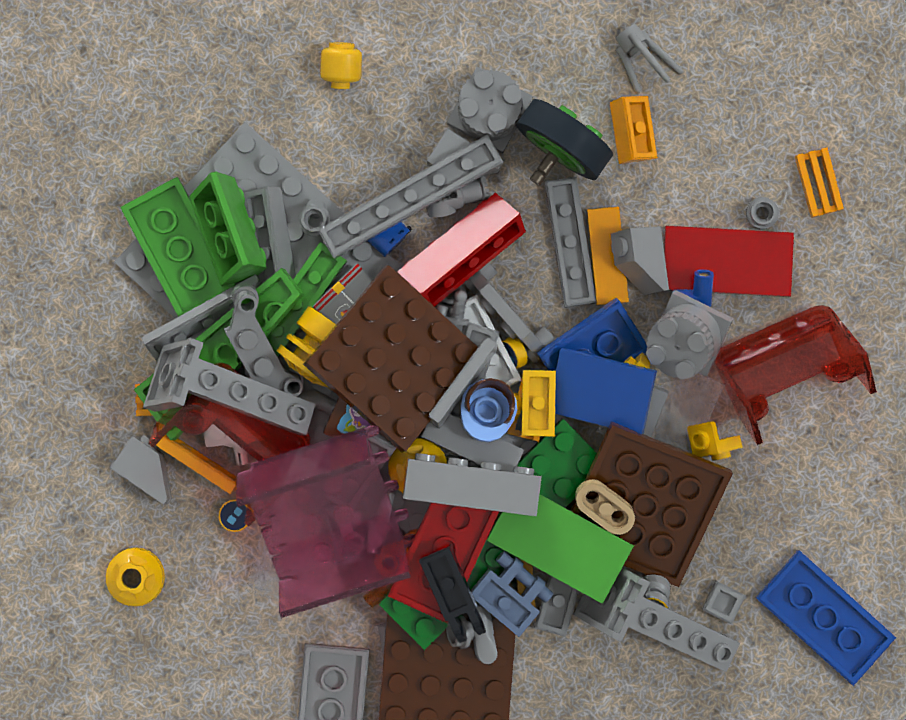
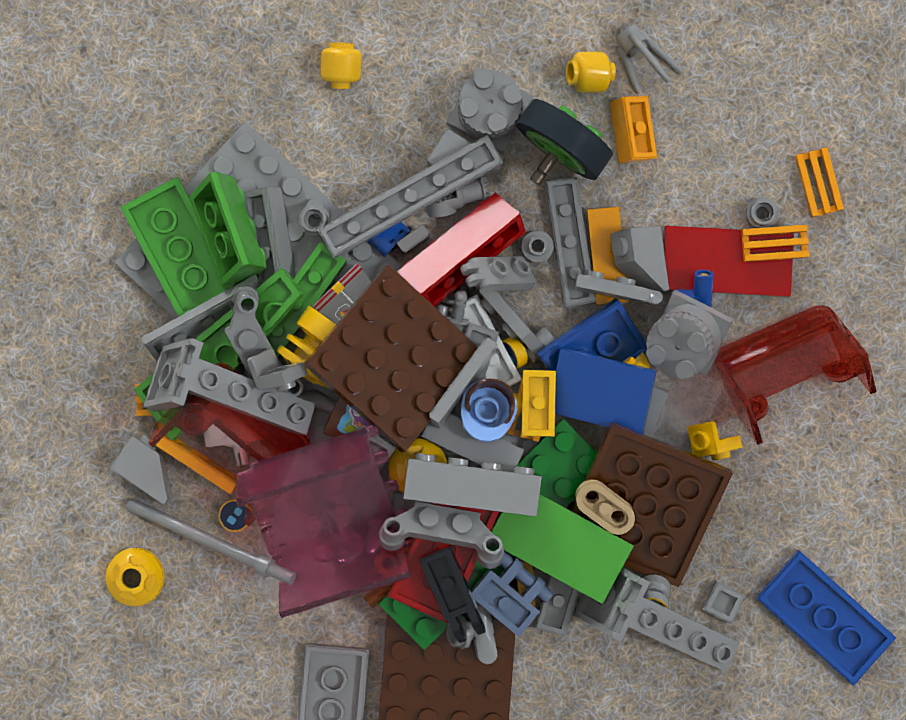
(262, 564): none -> light grey bar
(269, 374): none -> light grey bracket
(413, 240): none -> light grey tile
(443, 526): none -> light grey plate
(499, 273): none -> light grey hinge
(530, 254): none -> light grey plate
(590, 72): none -> yellow head
(622, 288): none -> light grey hinge
(802, 241): none -> light orange tile

